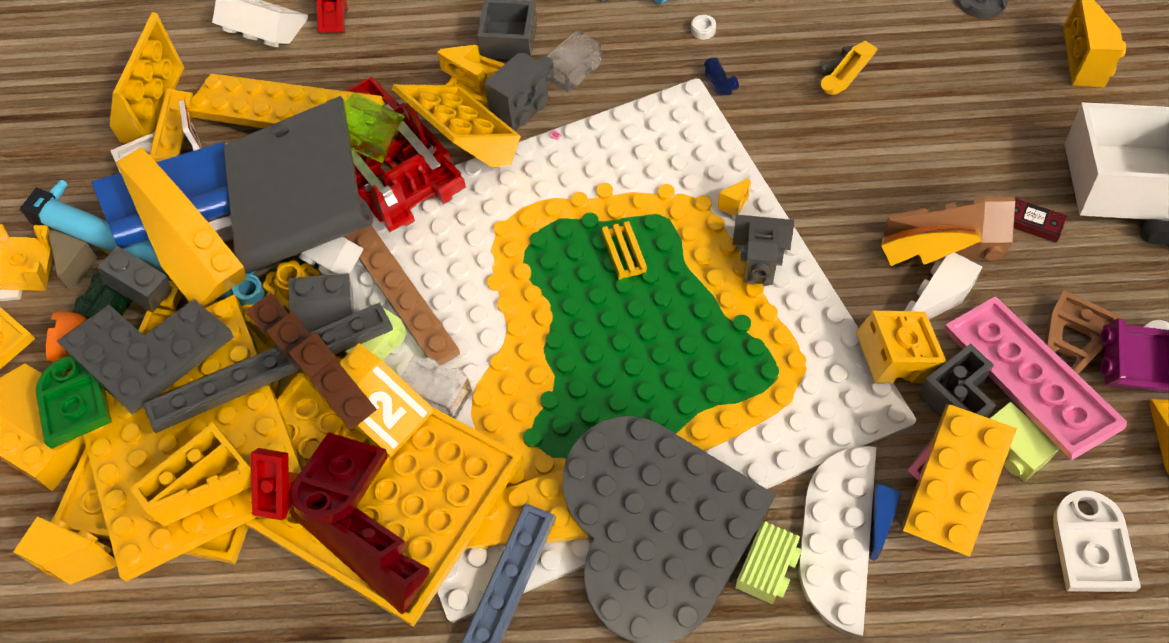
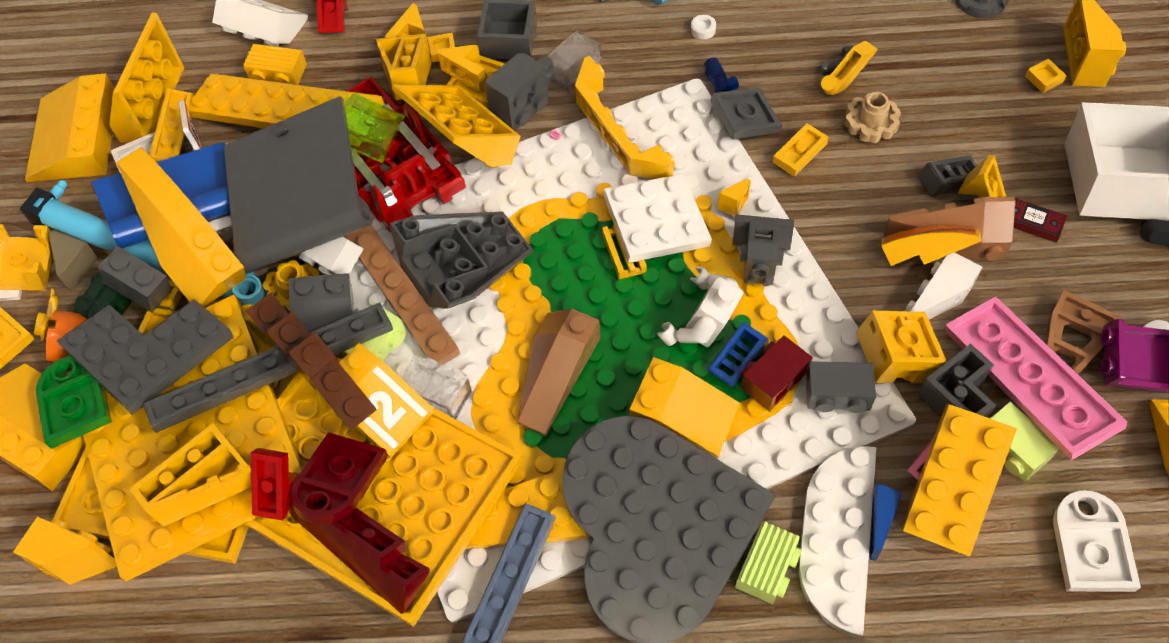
(44, 320): none -> yellow plate
(72, 131): none -> yellow slope
(275, 64): none -> yellow brick
(405, 59): none -> yellow wedge
(408, 24): none -> yellow slope
(439, 42): none -> yellow plate
(457, 253): none -> dark grey wedge
(555, 363): none -> medium nougat wedge
(647, 164): none -> yellow slope
(656, 218): none -> white plate
(685, 406): none -> yellow slope
(711, 312): none -> white torso
(745, 113): none -> dark grey plate
(750, 334): none -> blue slope
(775, 372): none -> dark red brick
(800, 149): none -> yellow plate
(840, 386): none -> dark grey brick
(872, 117): none -> tan plant
(946, 174): none -> dark grey slope
(984, 180): none -> yellow slope
(1045, 75): none -> yellow plate

